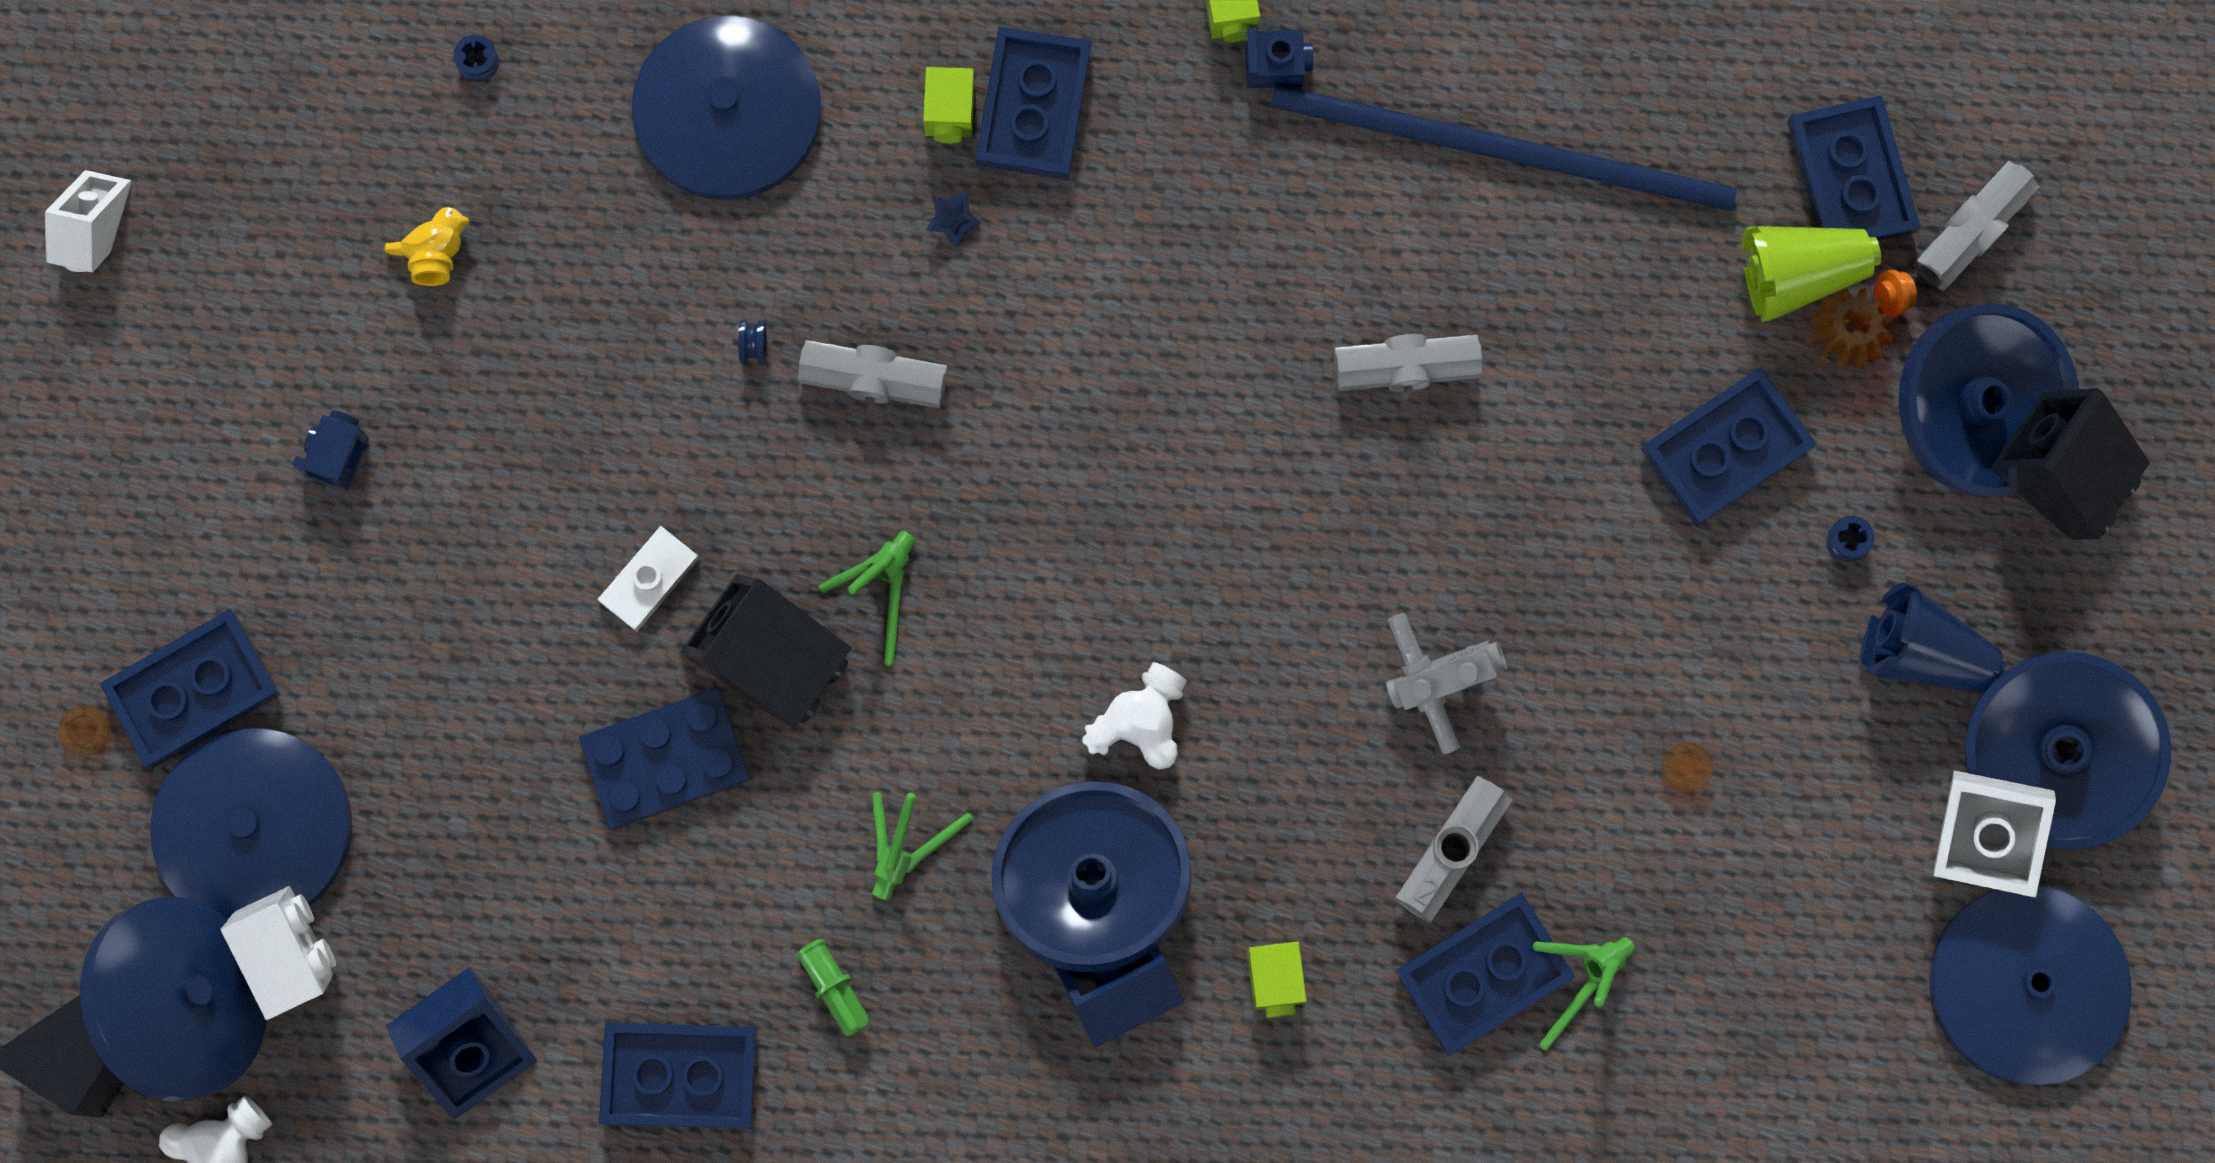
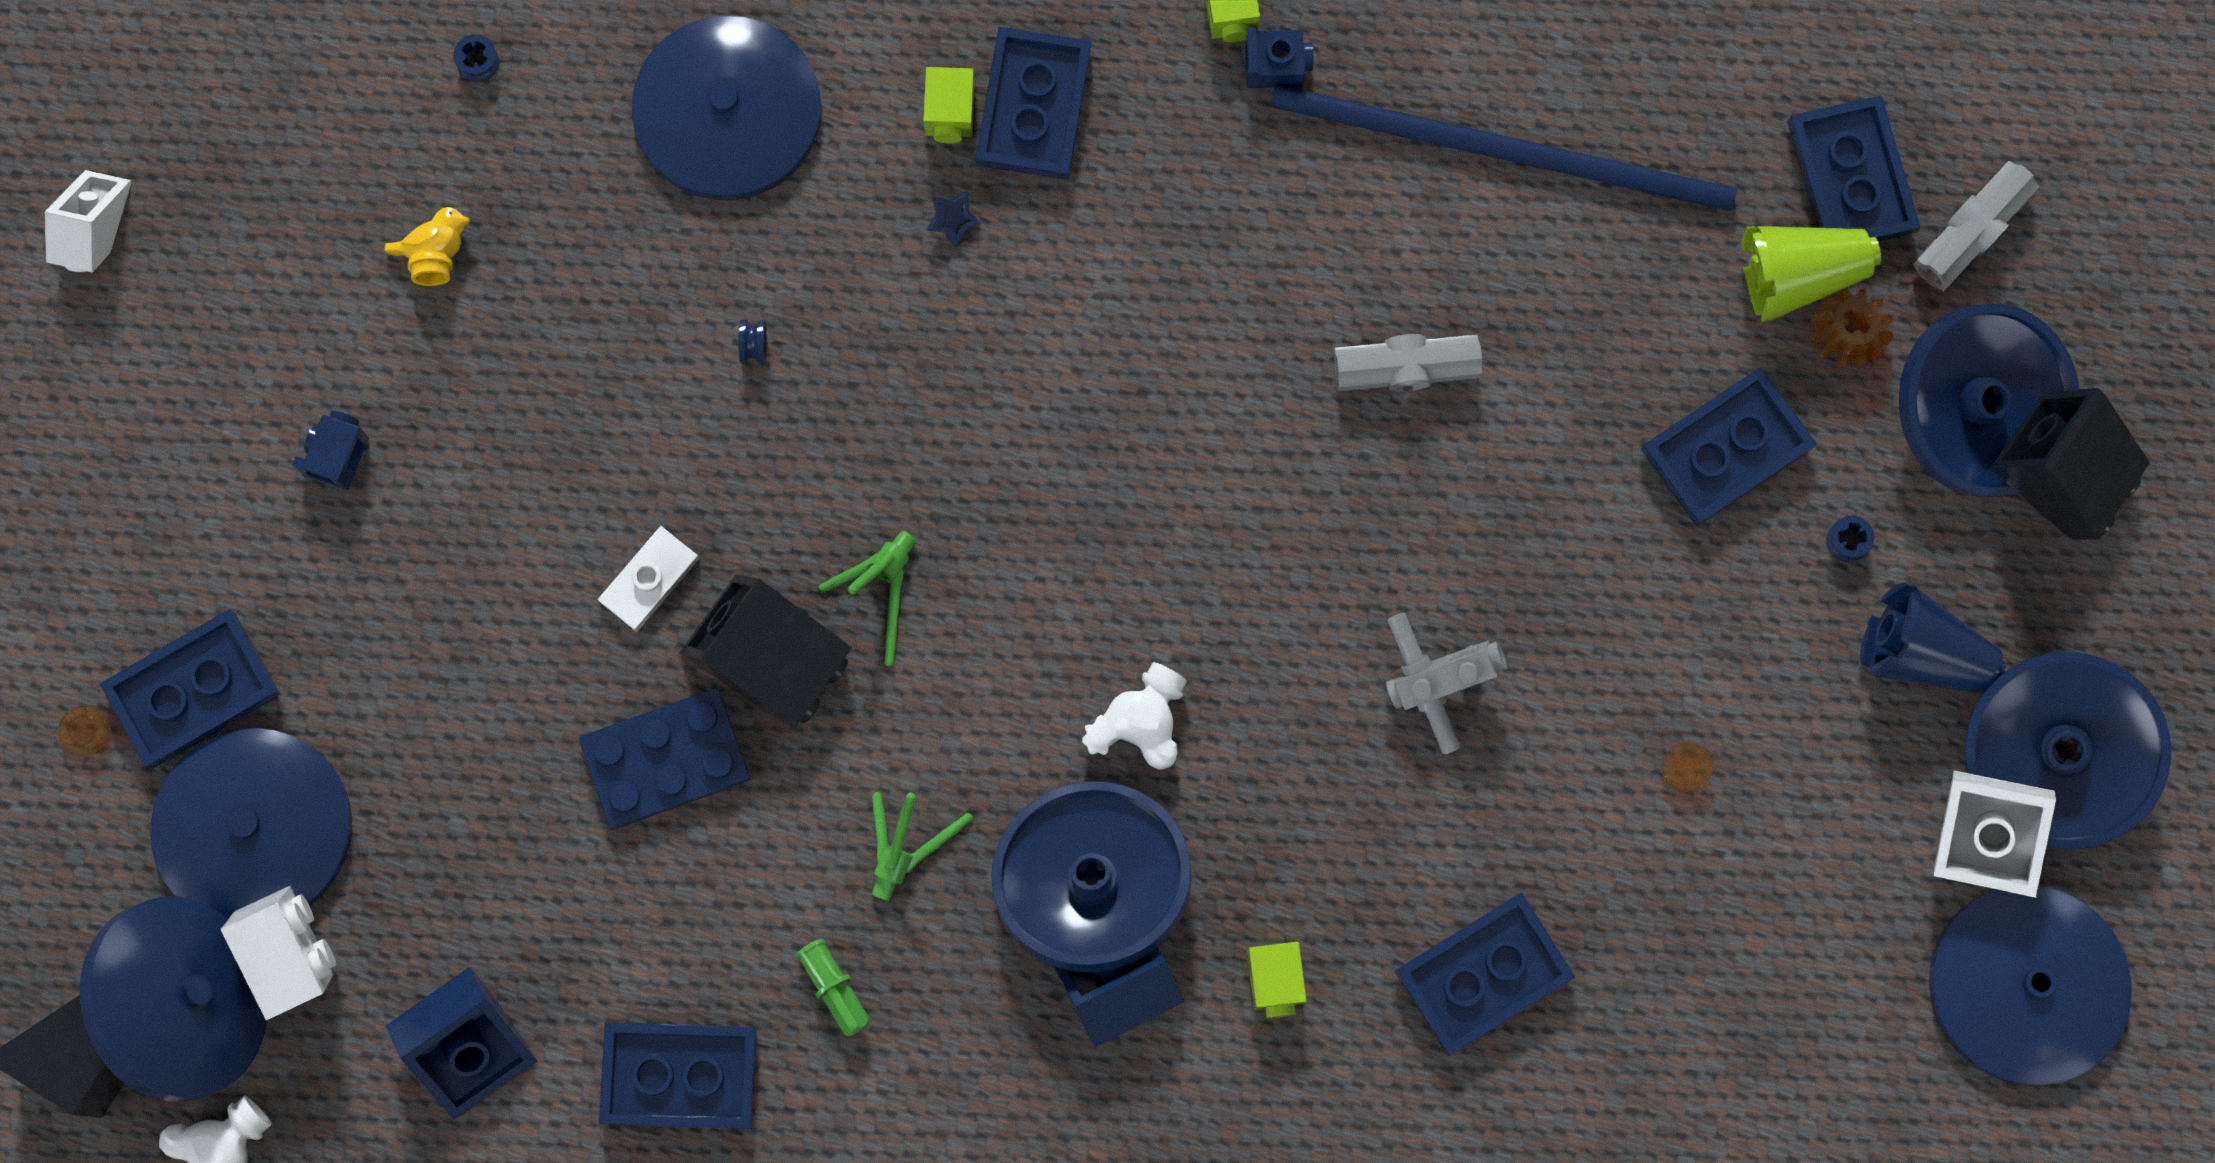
(872, 373): light grey piece -> none
(1471, 824): light grey piece -> none
(1600, 964): bright green plant -> none
(1897, 292): orange plate -> none

